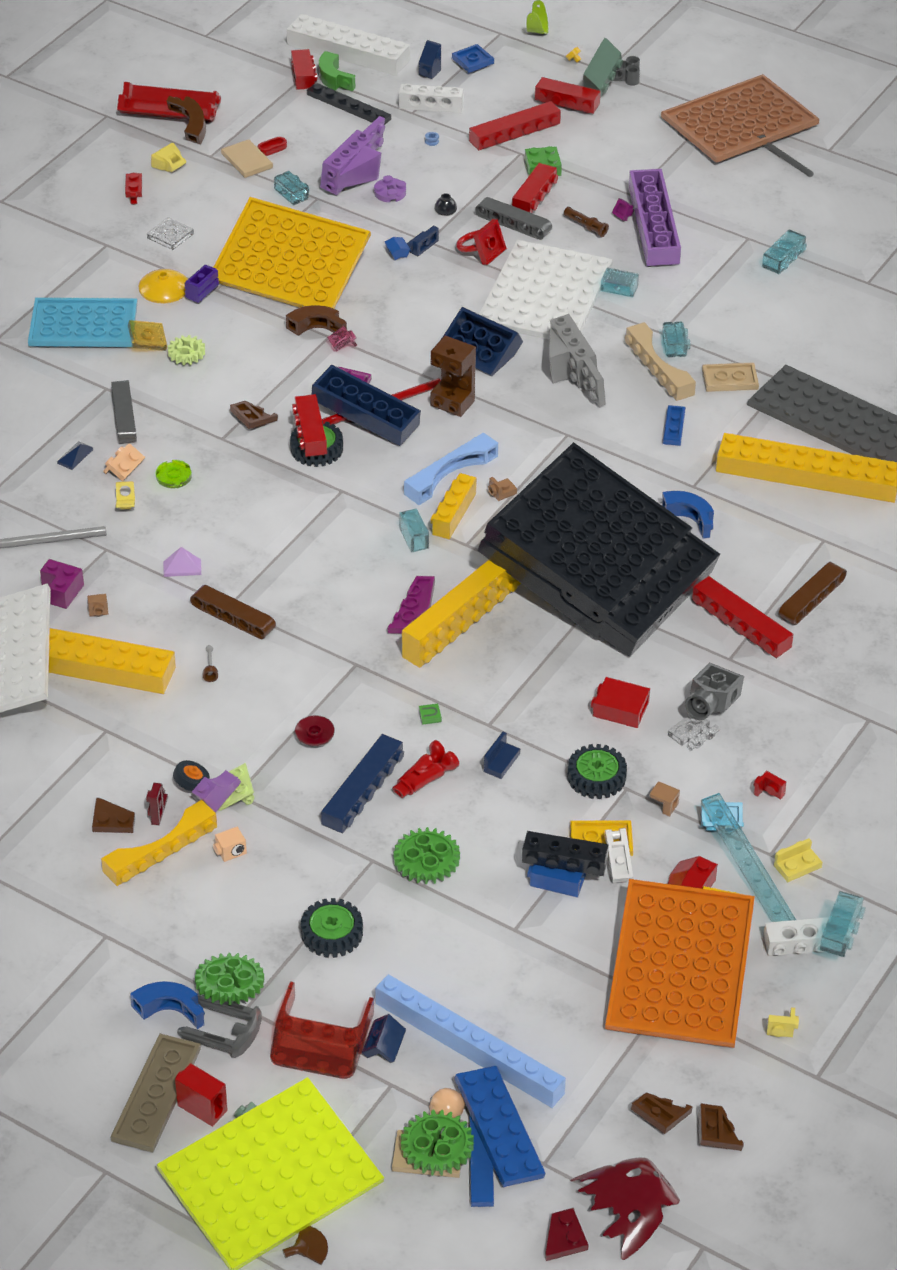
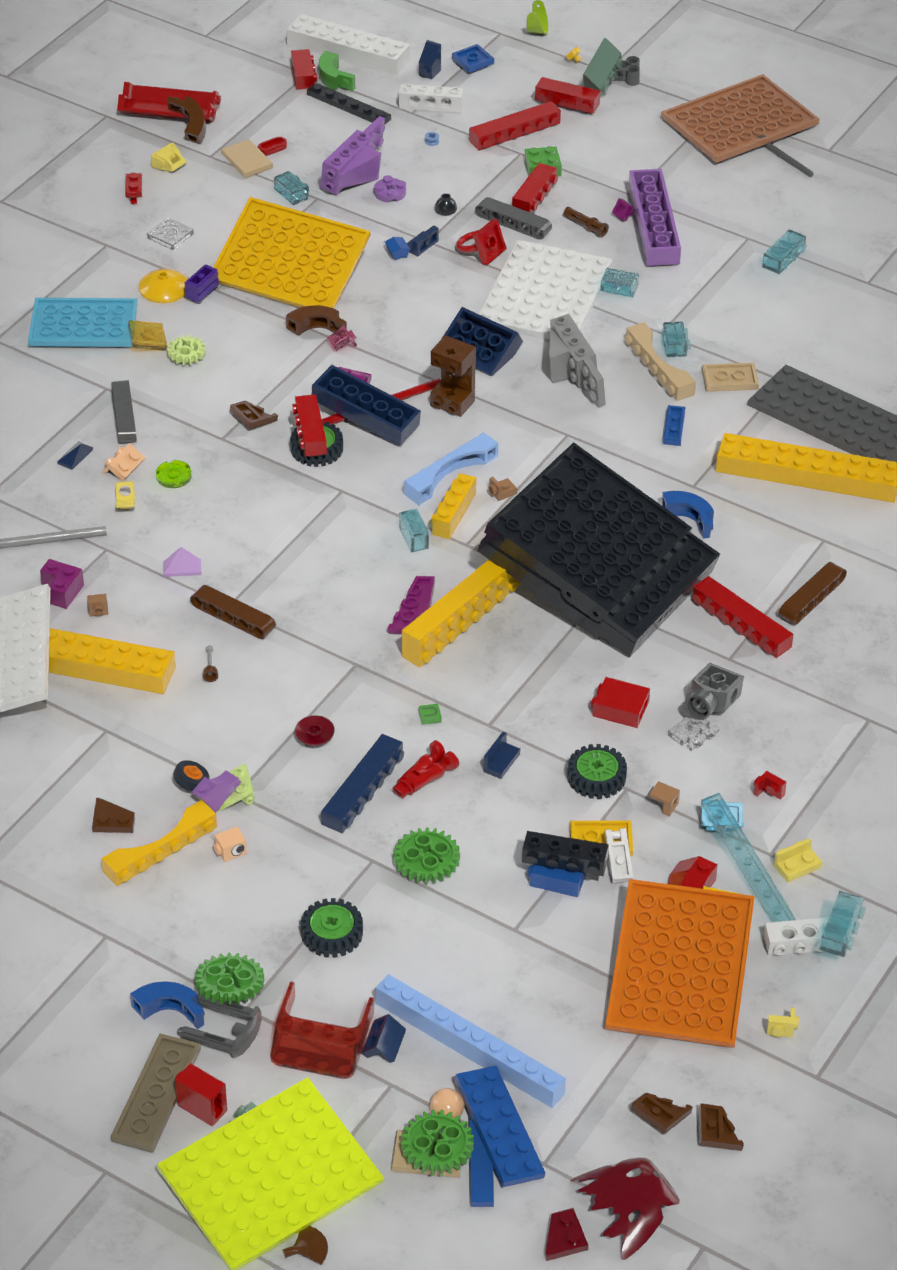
(157, 801): dark red wing -> none

